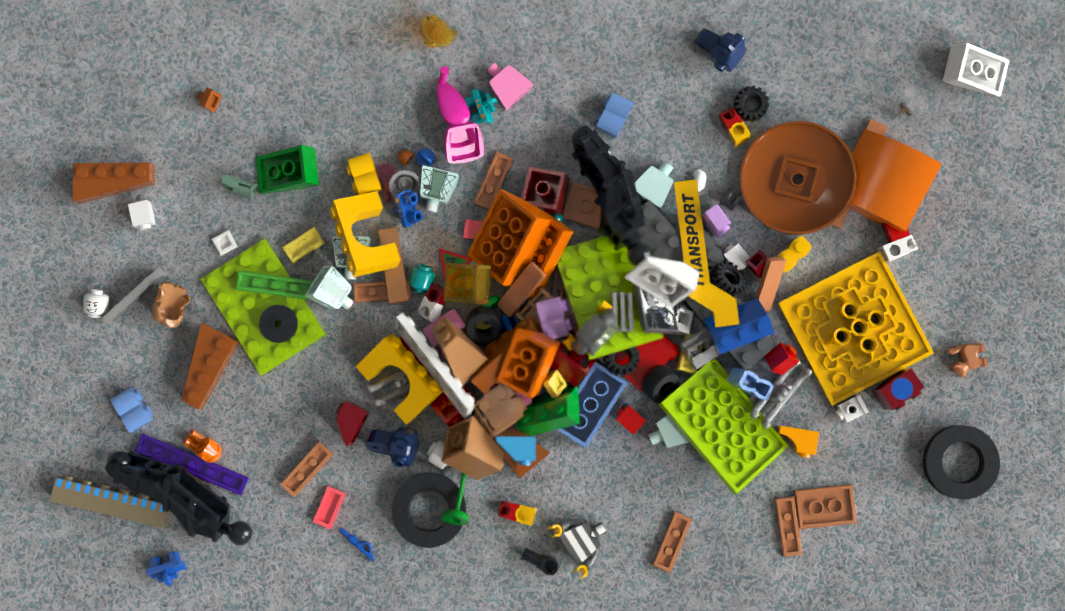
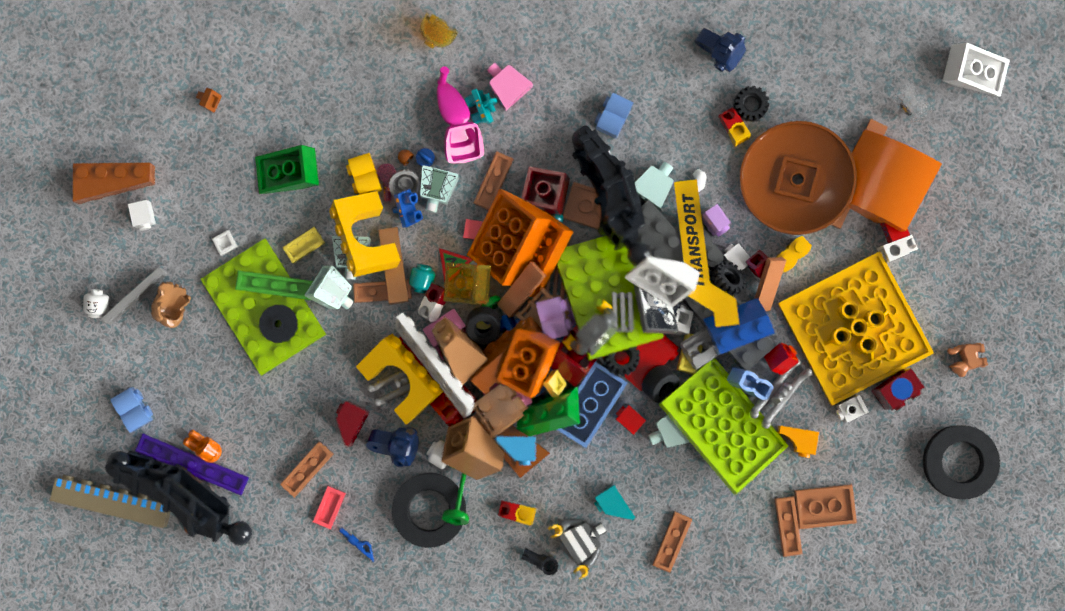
(166, 571): blue hips -> none
(207, 365): dark orange wedge -> none
(239, 186): sand green hinge -> none
(613, 504): none -> teal slope
(730, 199): pearl dark grey wheel -> none

